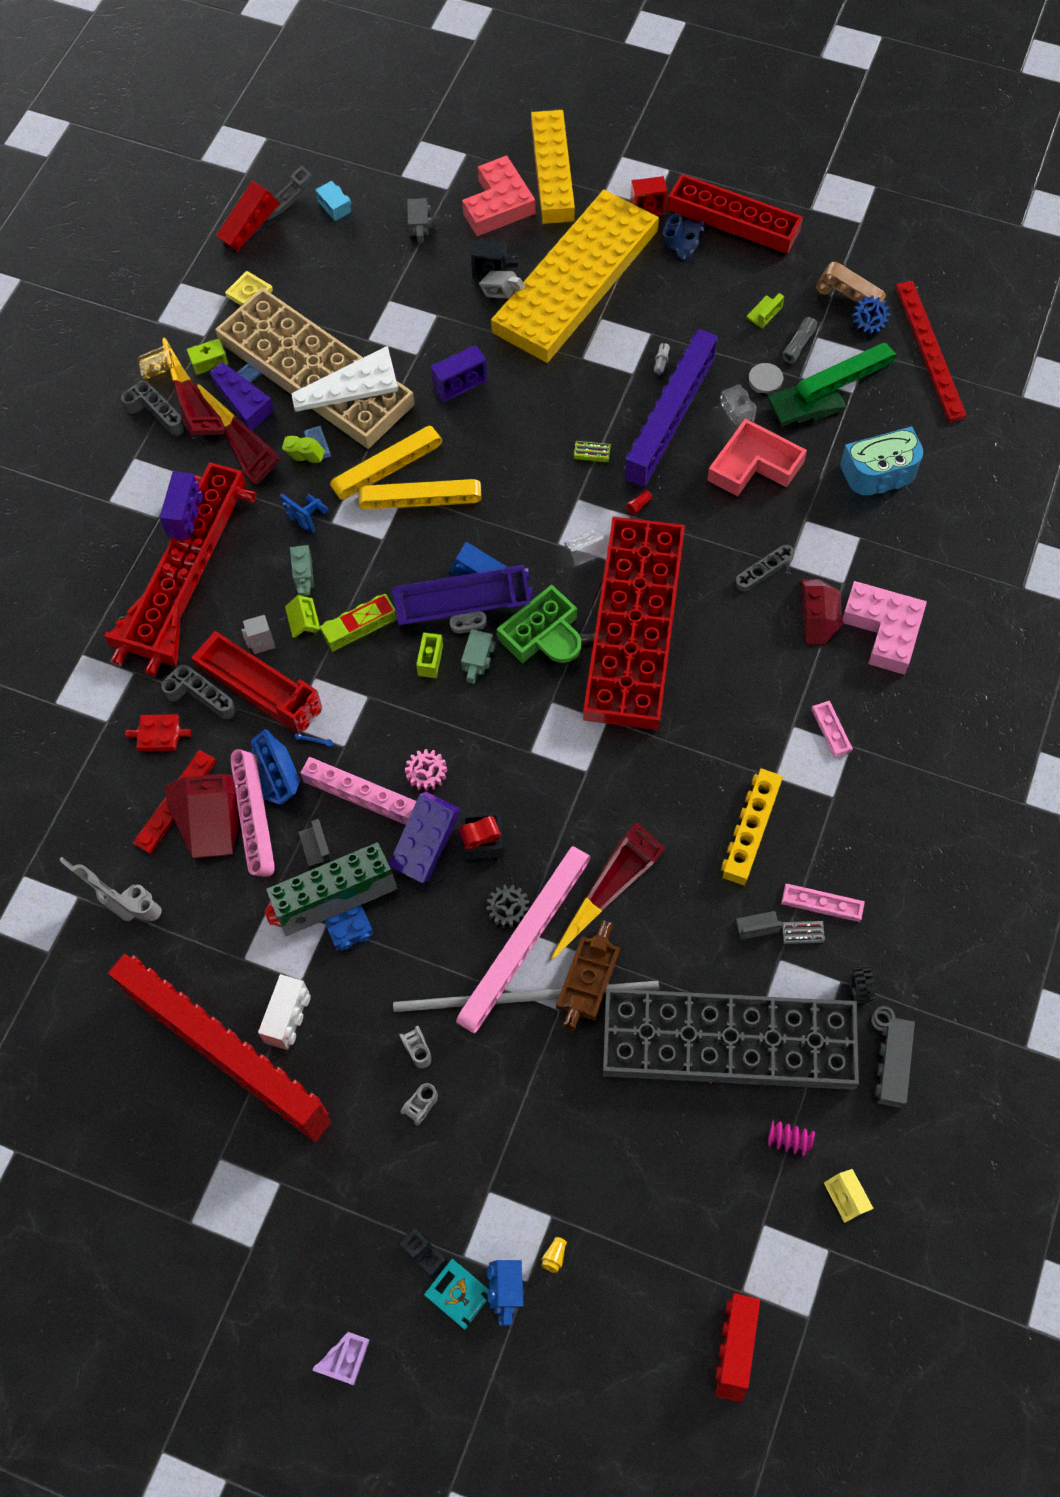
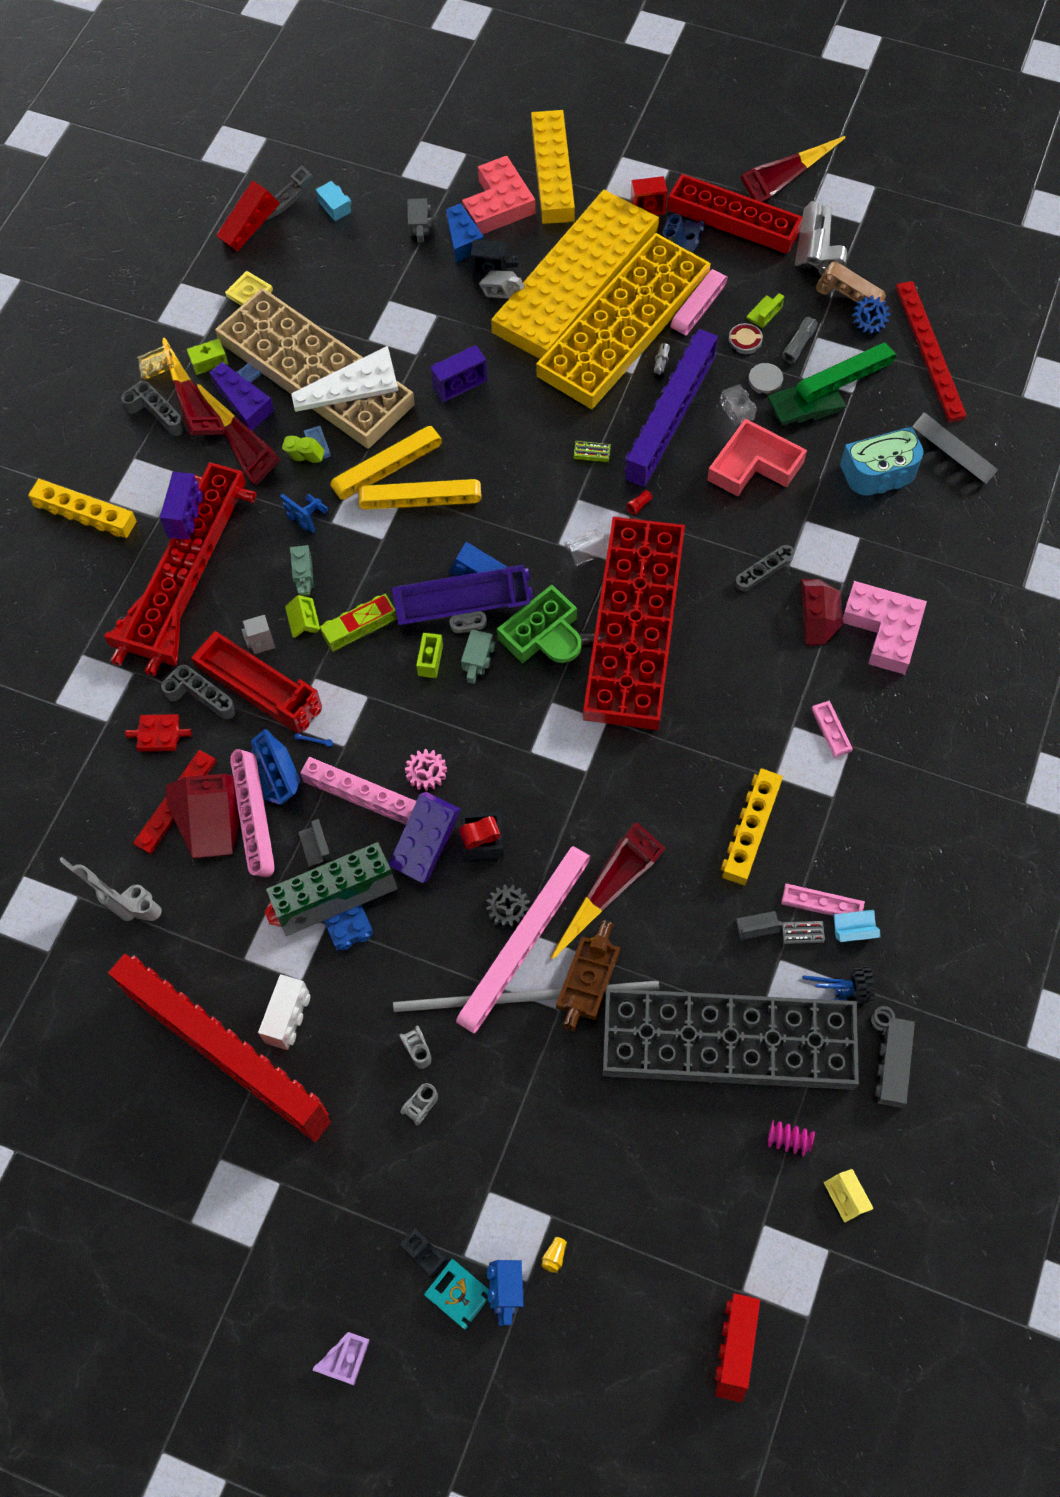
(82, 508): none -> yellow brick
(461, 231): none -> blue wedge
(622, 321): none -> yellow brick
(698, 302): none -> bright pink beam
(745, 338): none -> tile
(769, 178): none -> dark red plate
(815, 242): none -> light grey panel
(841, 987): none -> blue plant
(855, 926): none -> medium azure panel
(955, 448): none -> light grey beam

